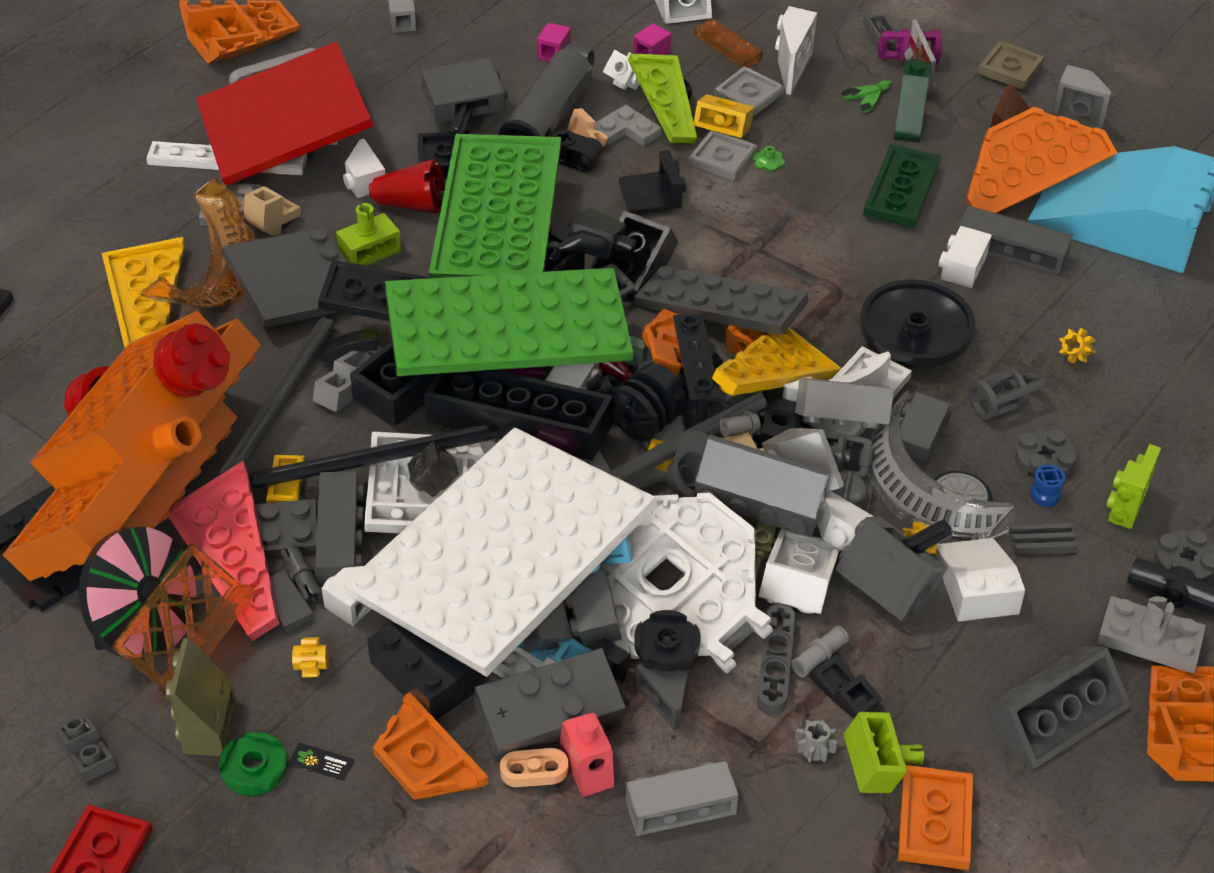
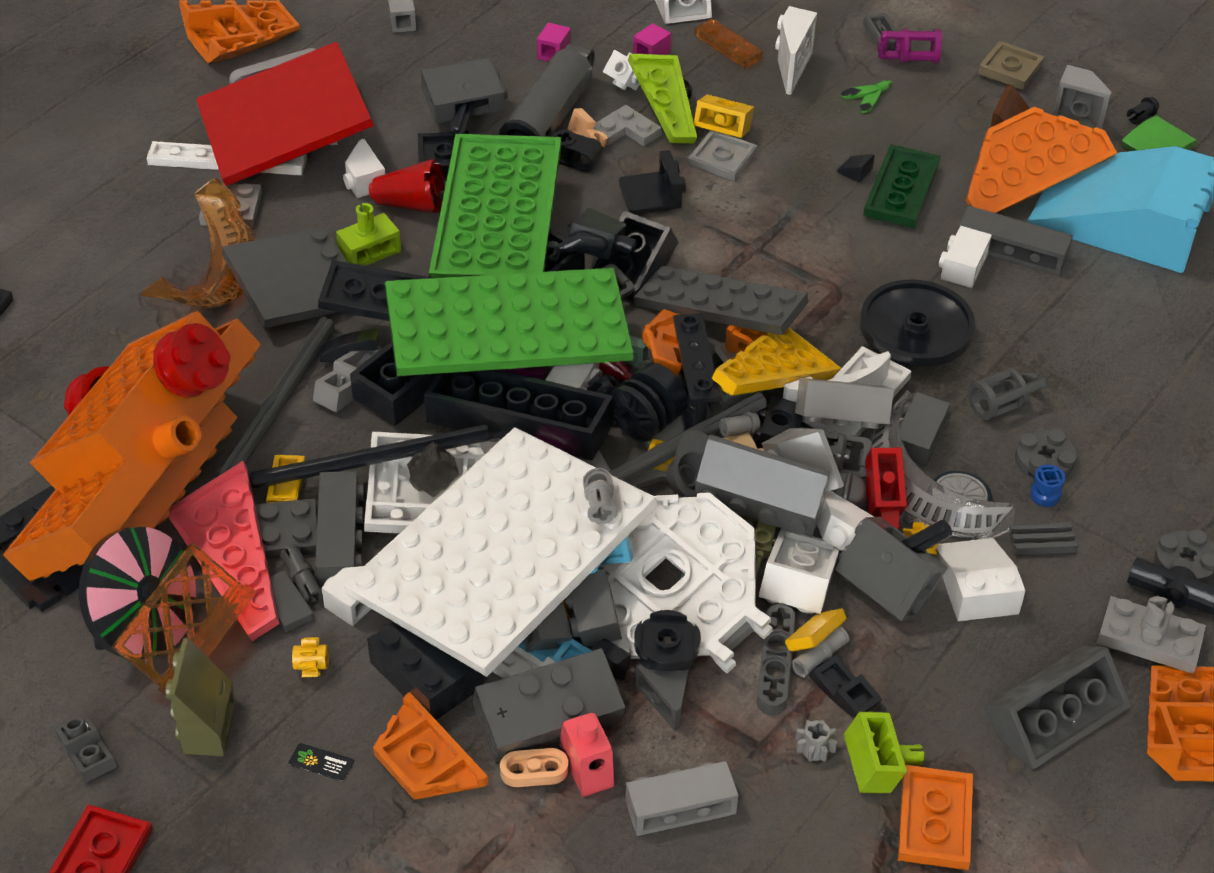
(130, 273): yellow wing -> none
(258, 779): green tile -> none
(269, 210): tan brick -> none
(599, 495): none -> light grey connector
(750, 89): light grey plate -> none
(768, 159): bright green plant -> none
(815, 630): none -> yellow tile
(857, 166): none -> black slope
(886, 484): none -> red hinge
(912, 100): dark green slope -> none
(921, 51): flag -> none
(1083, 351): yellow gear -> none
(1132, 488): lime plate -> none
(1148, 107): none -> black pin
(1157, 134): none -> bright green slope

